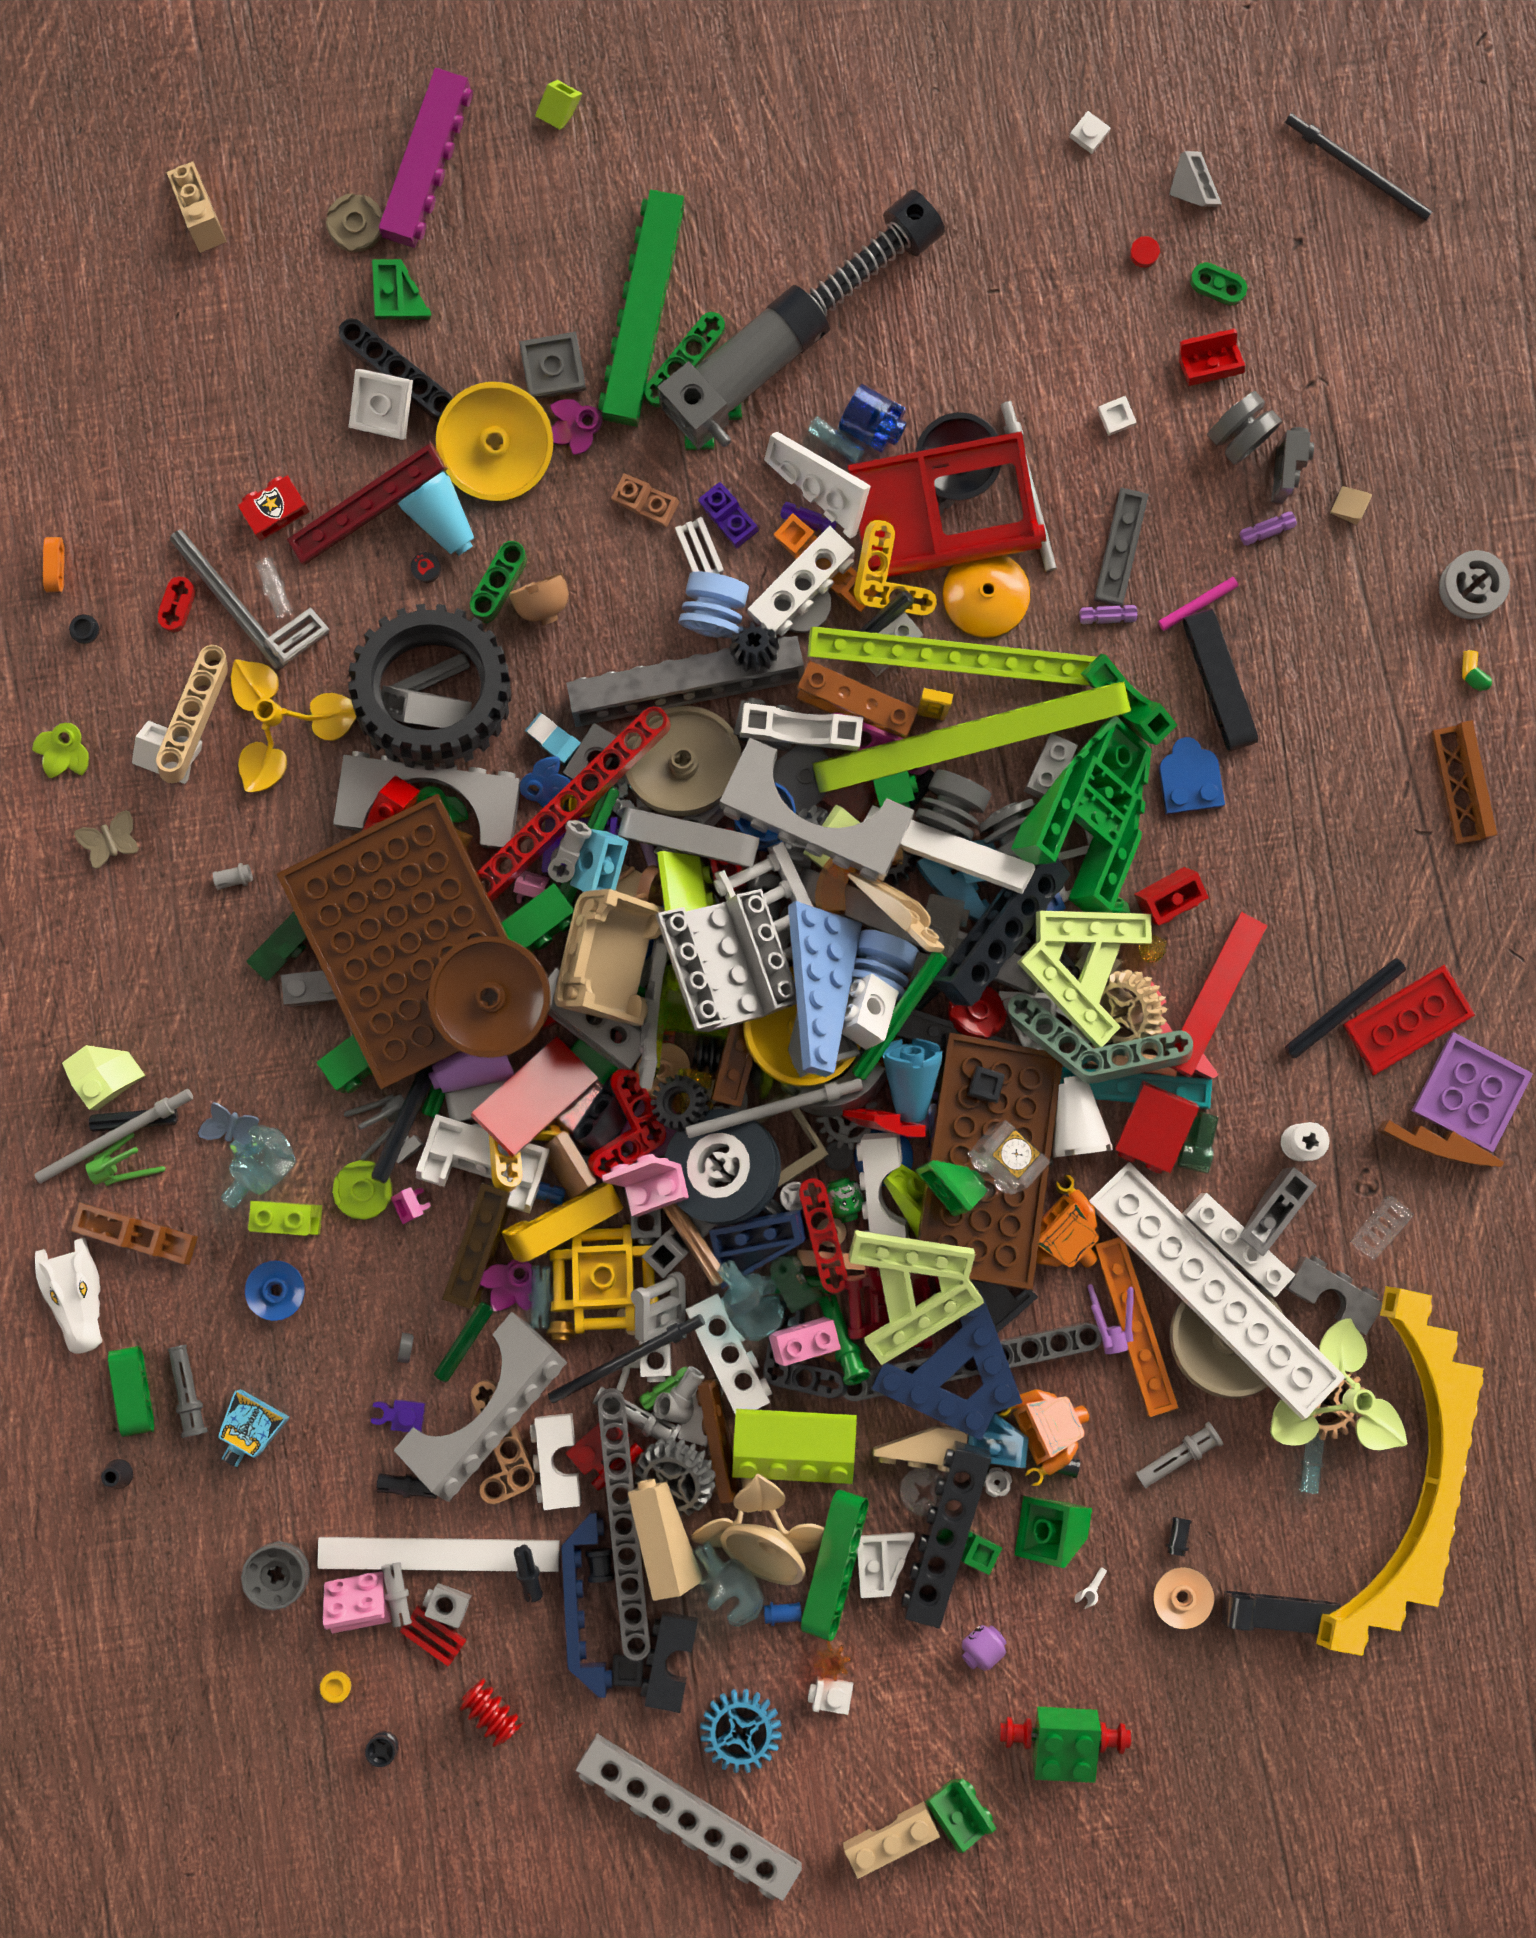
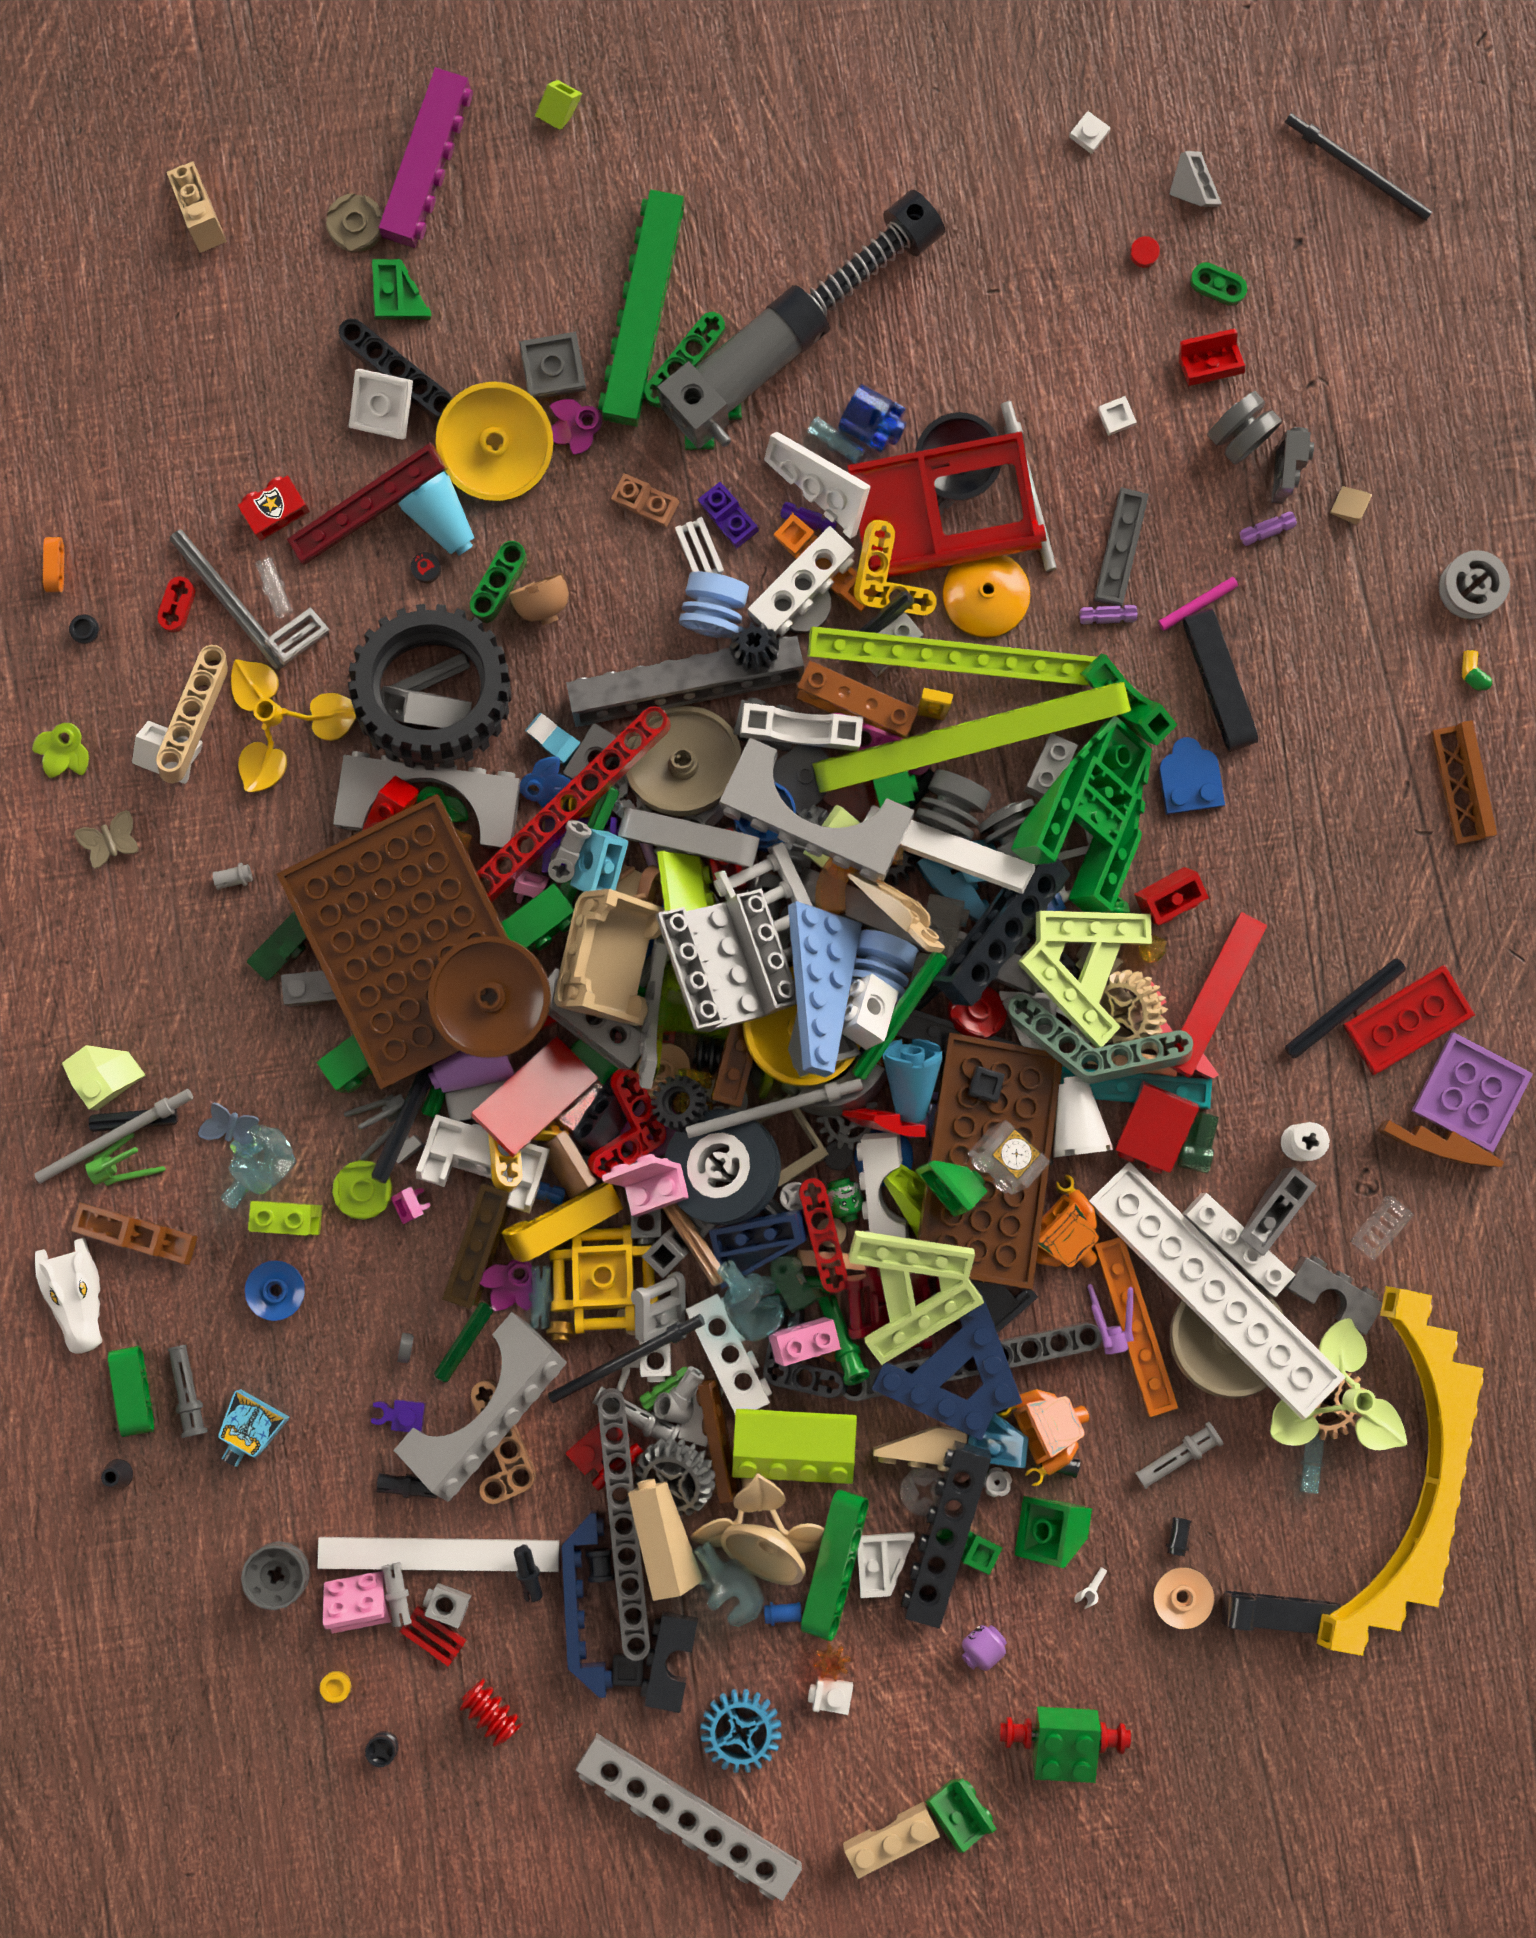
(556, 1488): white arch -> none

